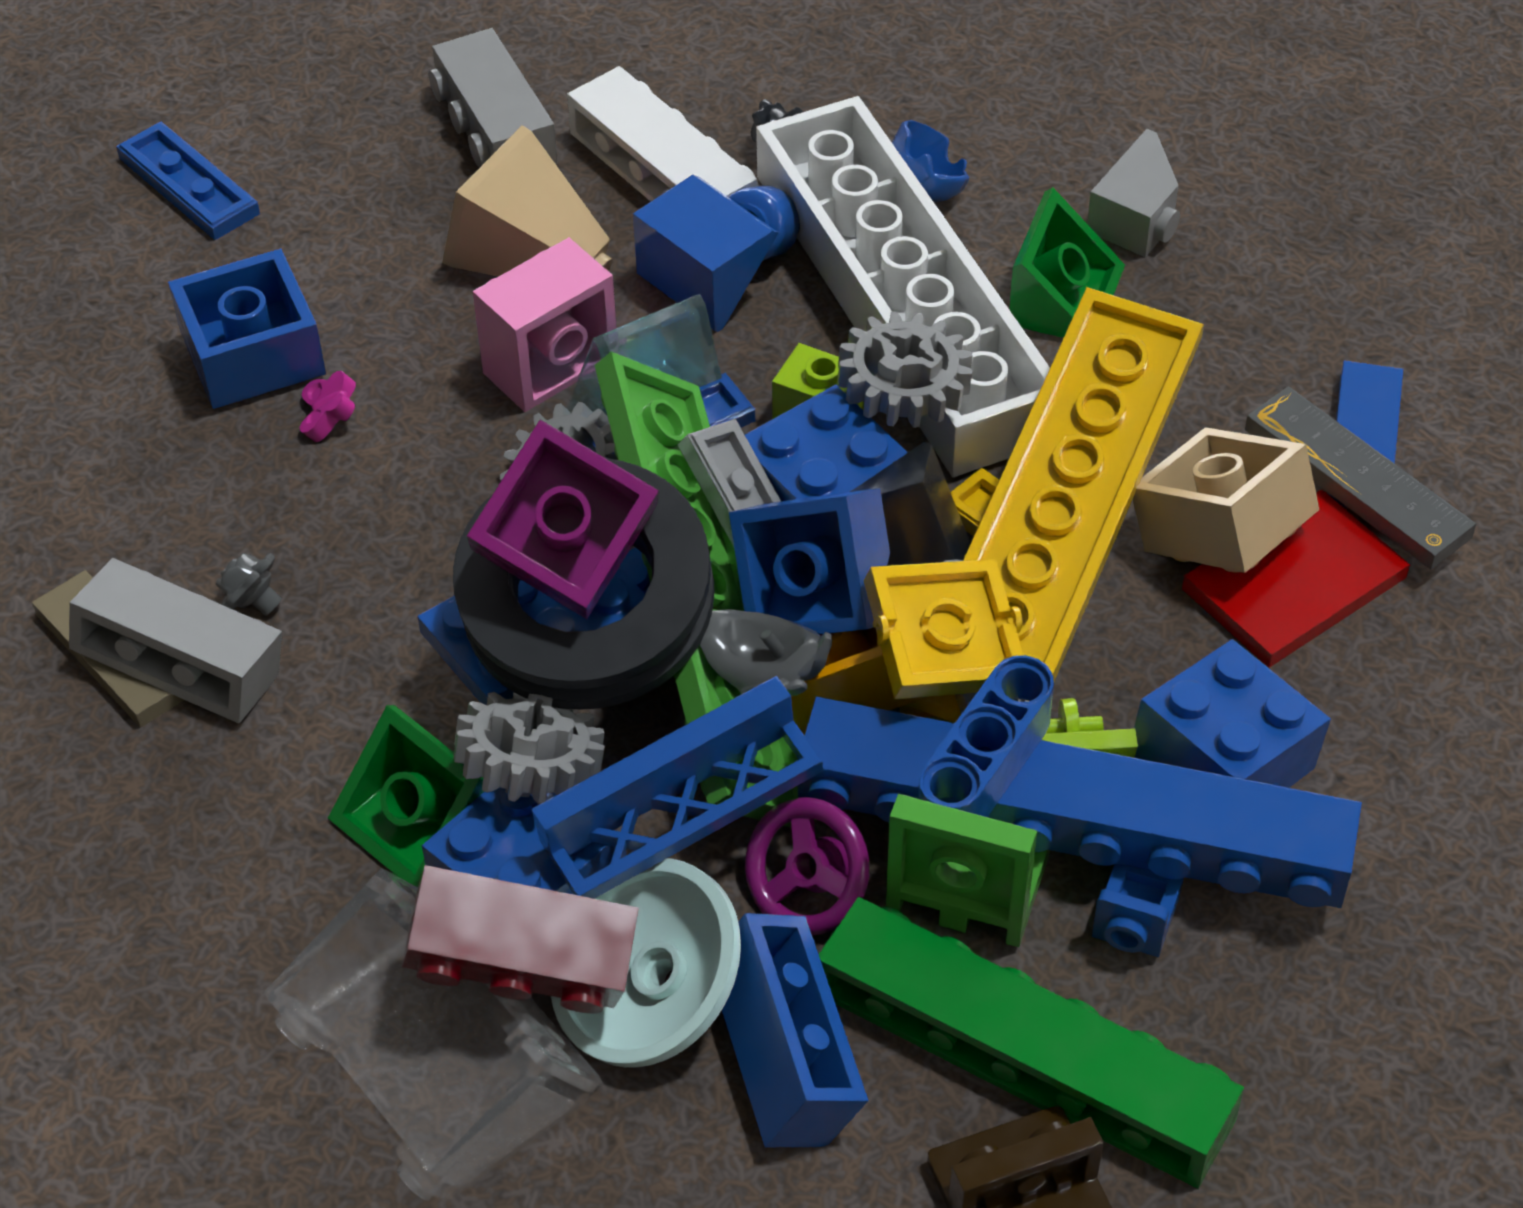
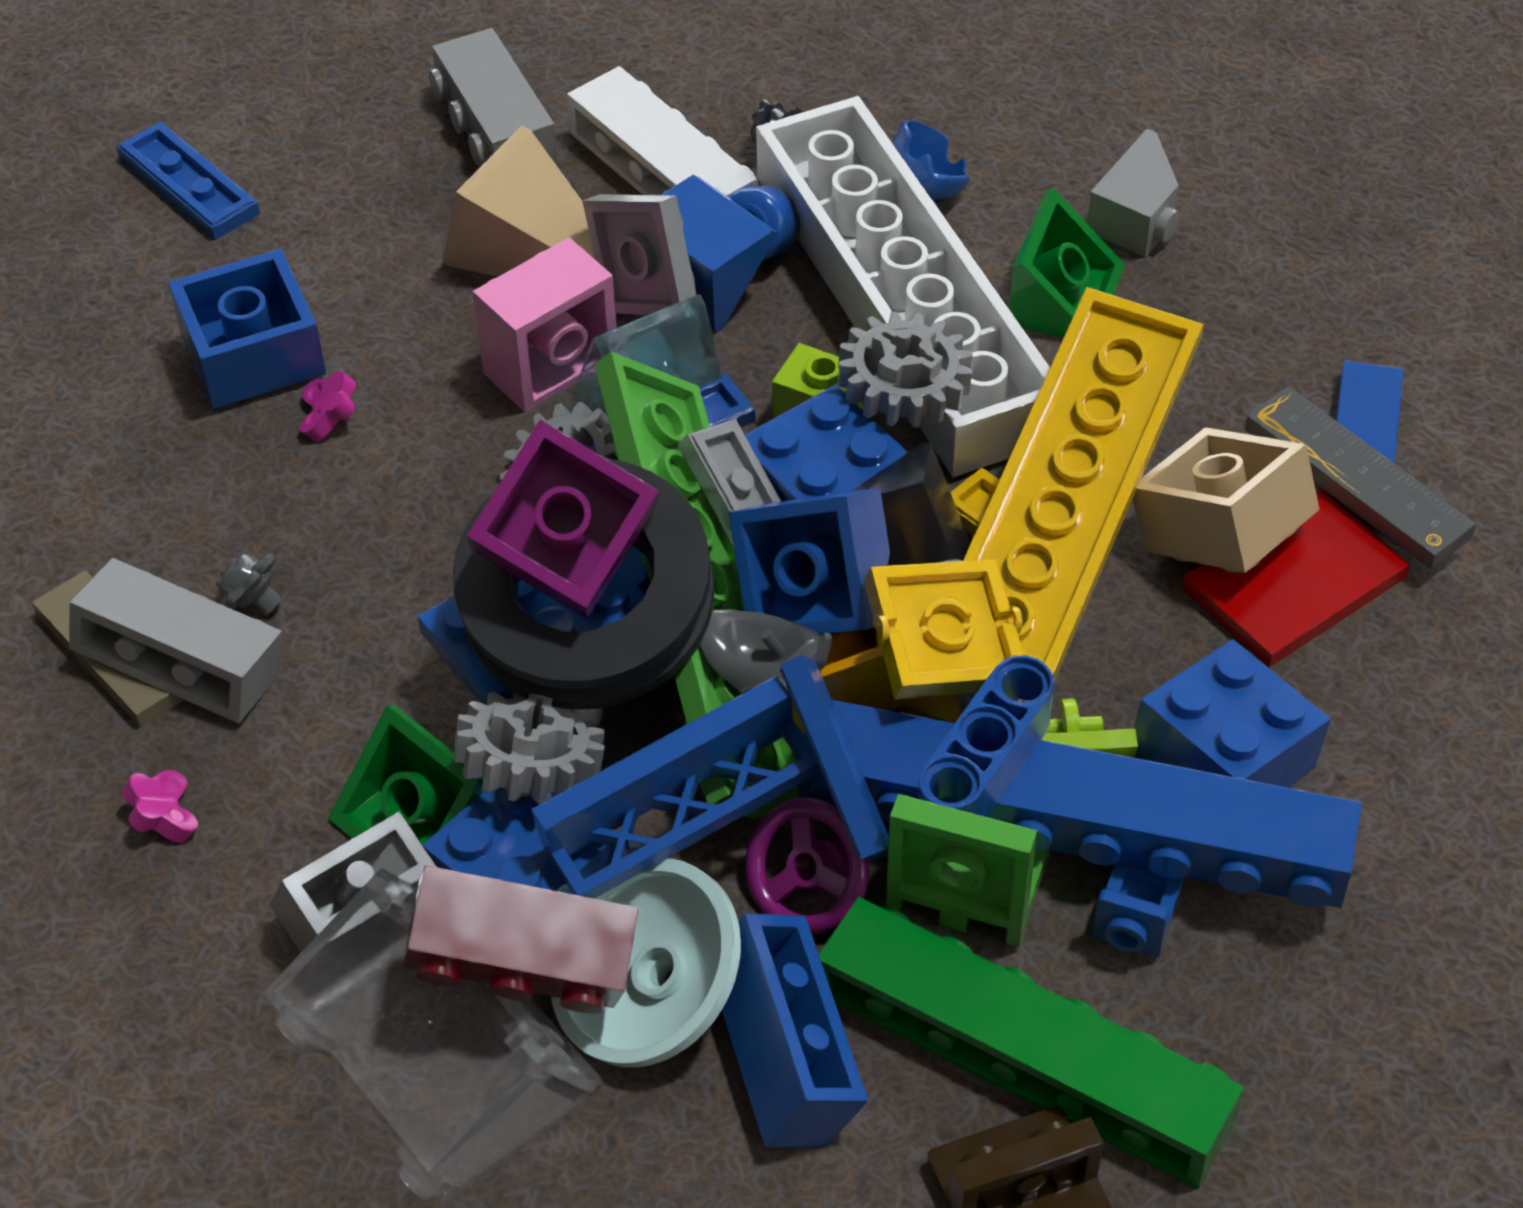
(158, 806): none -> dark pink piece
(324, 887): none -> light grey slope
(643, 249): none -> light grey plate
(836, 758): none -> blue tile

